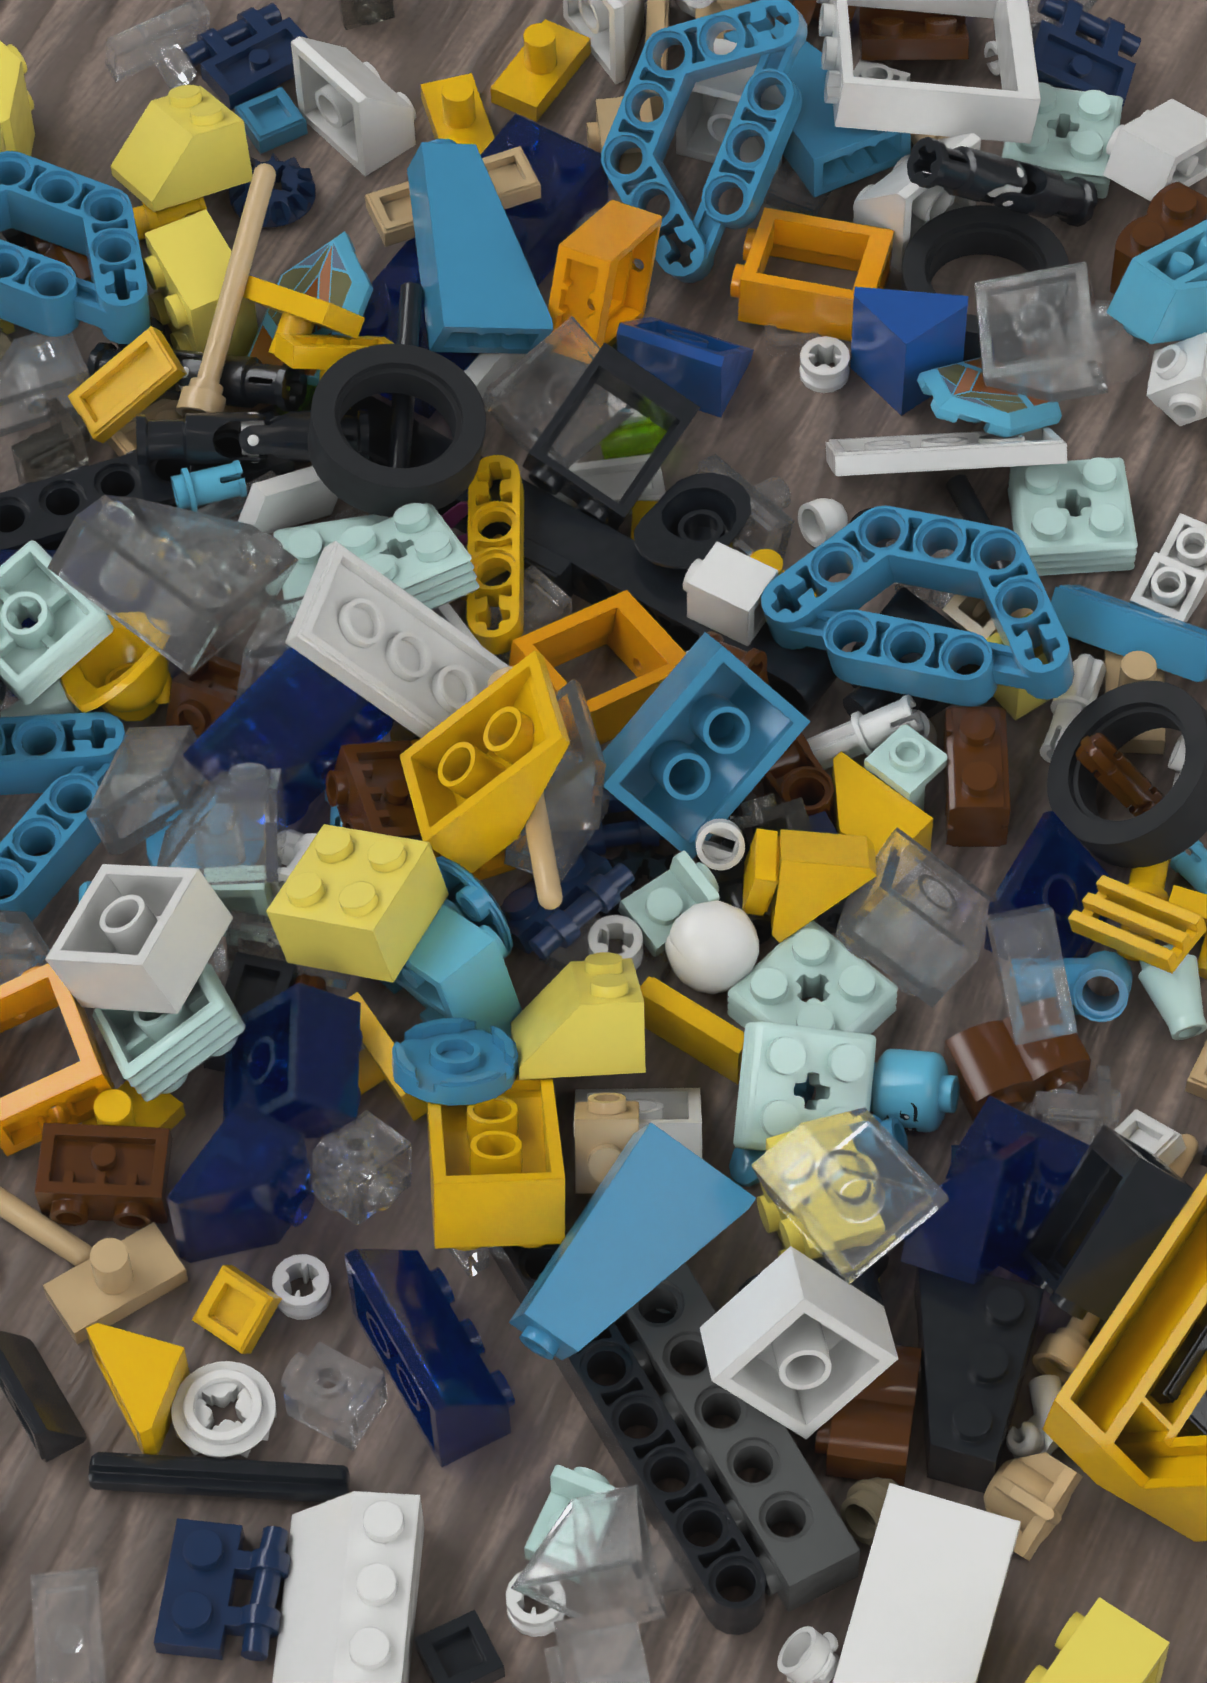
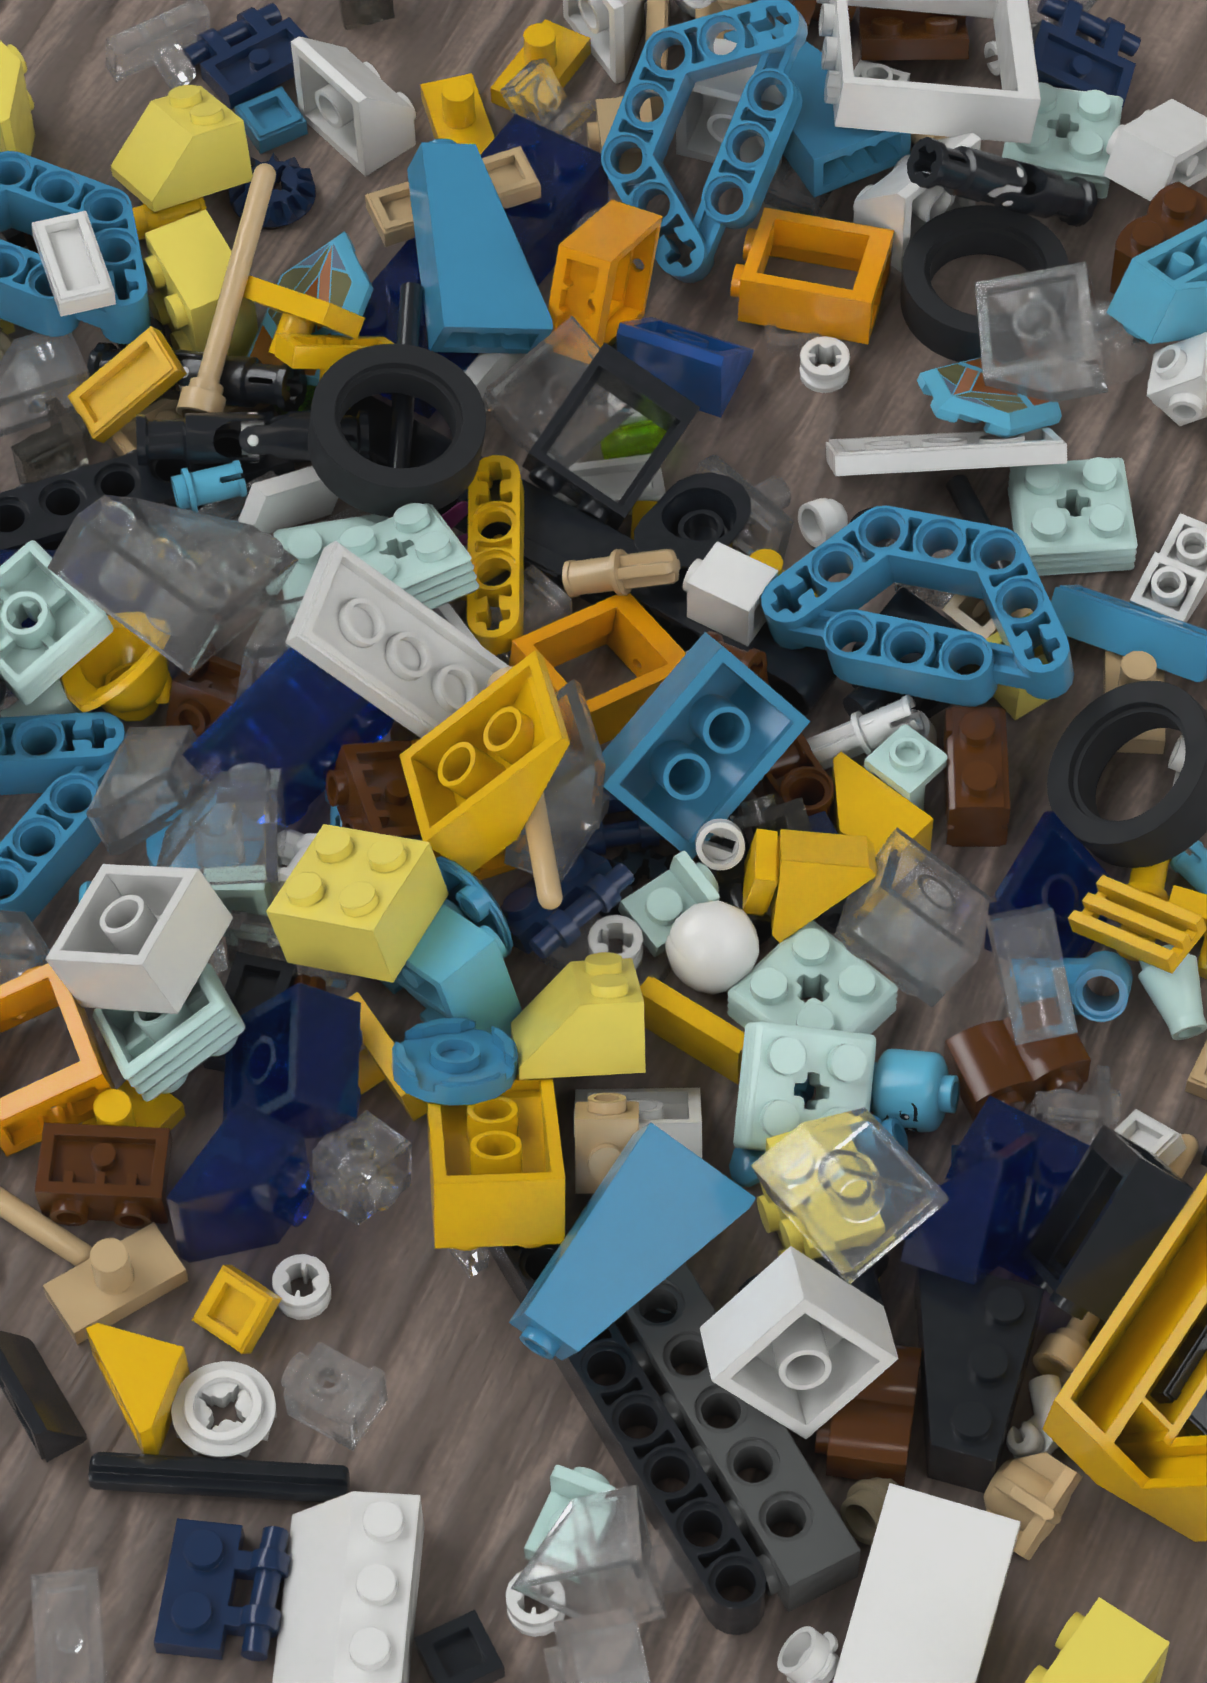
(73, 263): none -> white tile
(428, 1351): clear blue slope -> none
(540, 98): none -> clear bracket
(620, 572): none -> tan axle
(903, 335): blue slope -> none
(1084, 690): white axle -> none
(1117, 774): reddish brown axle -> none

